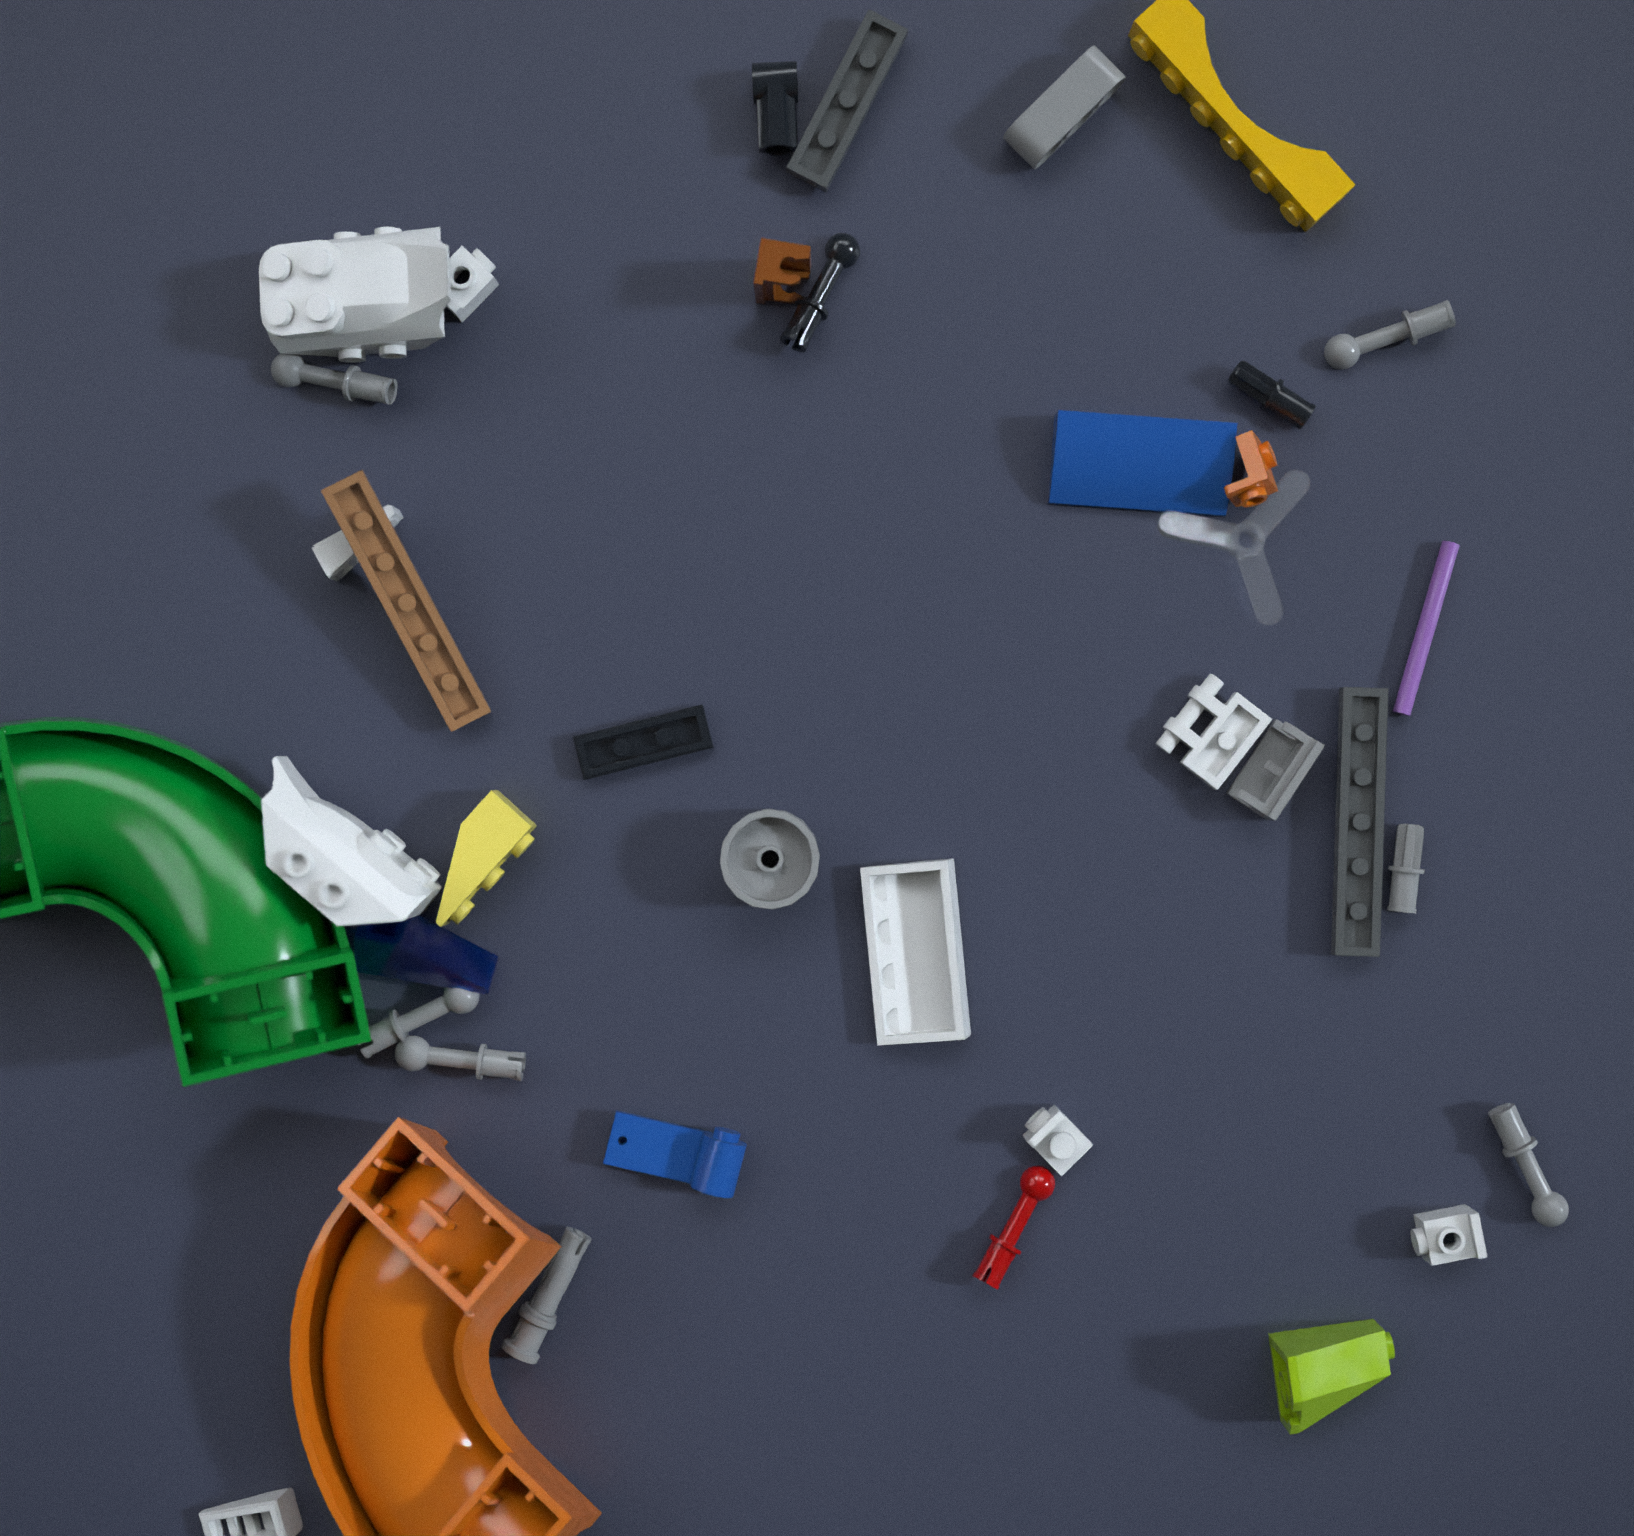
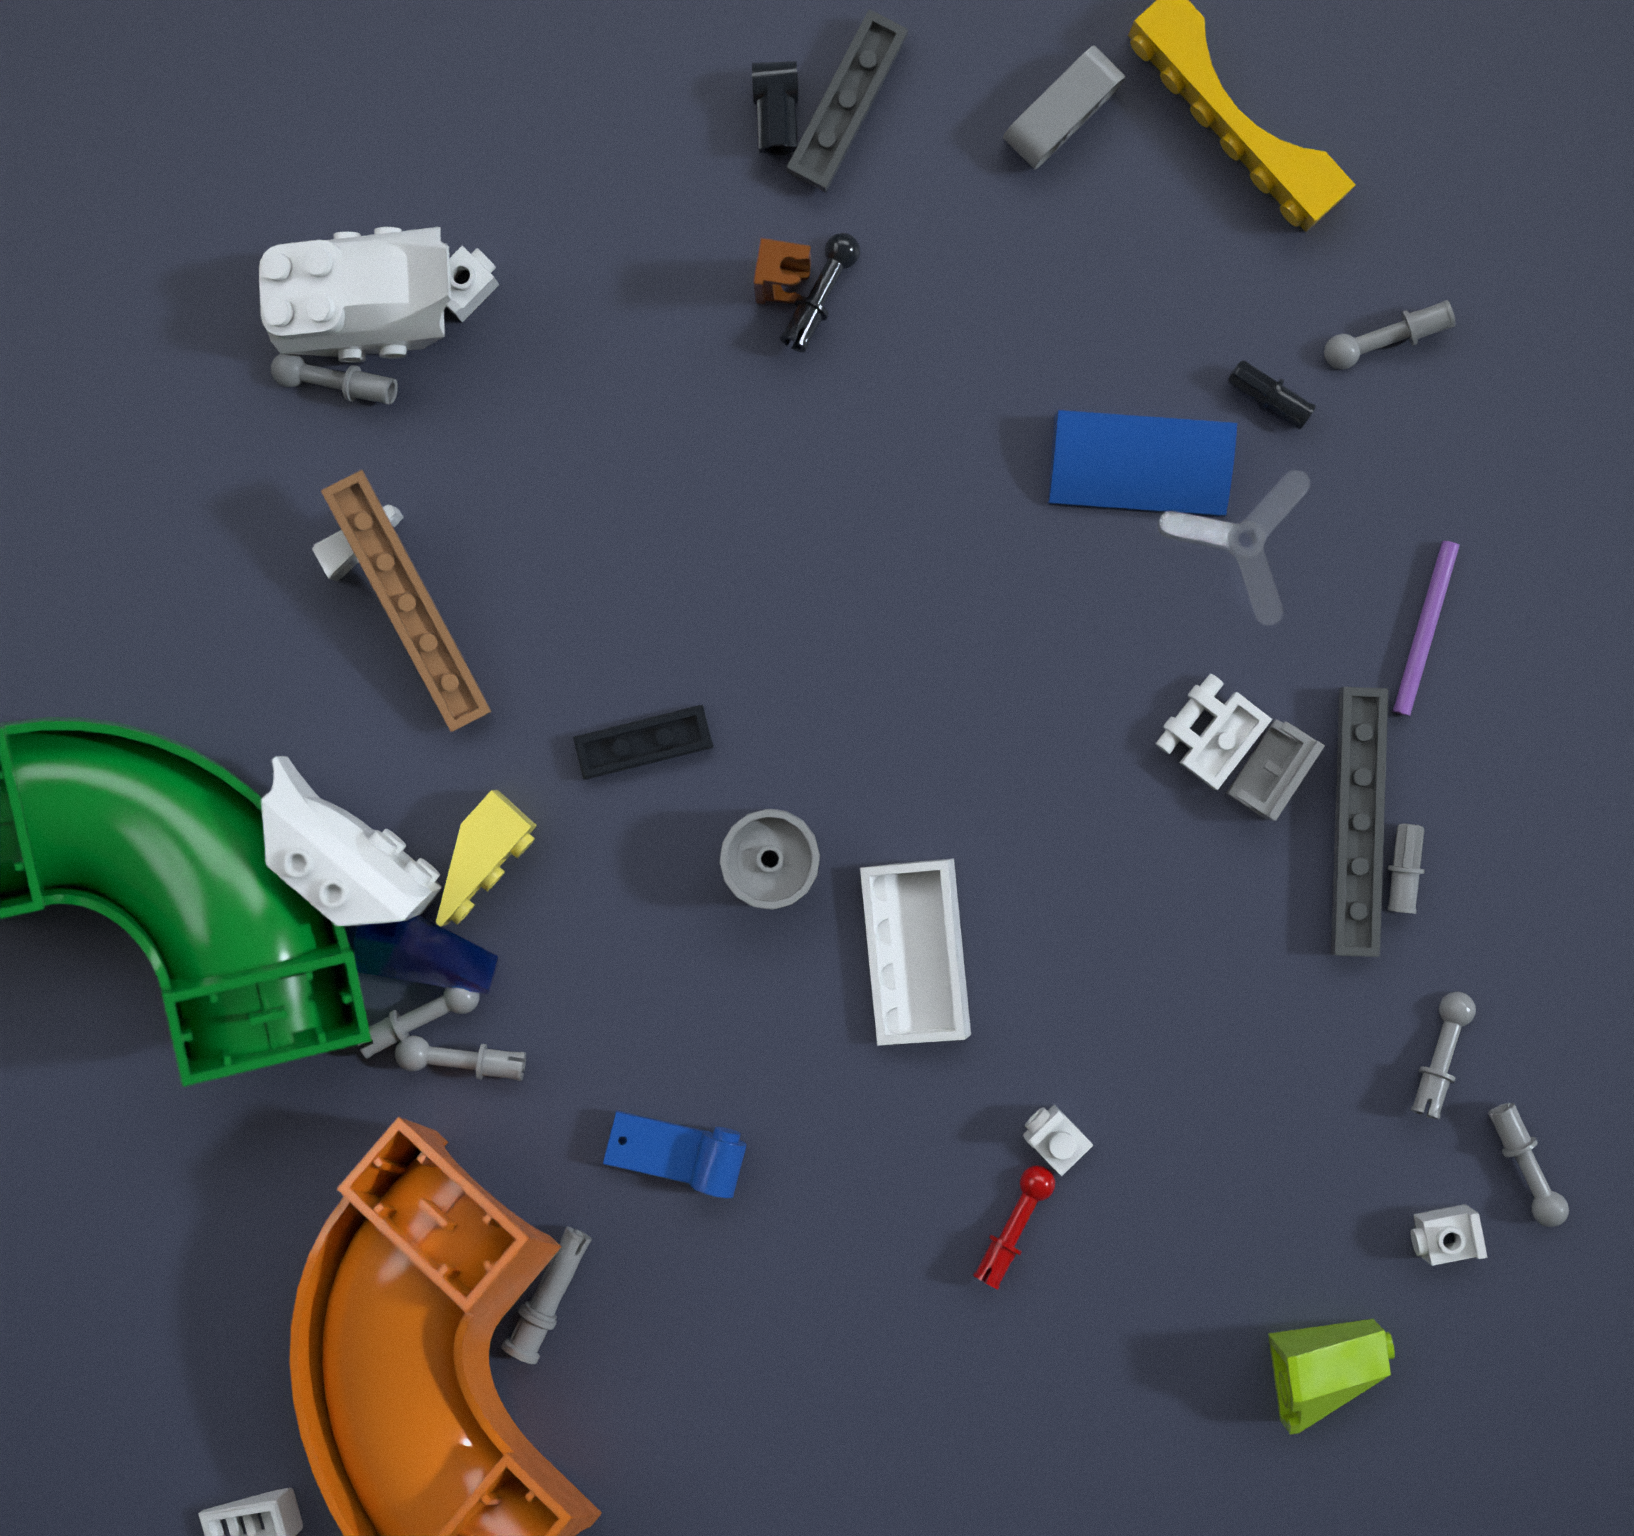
(1258, 461): orange bracket -> none
(1456, 1011): none -> light grey pin

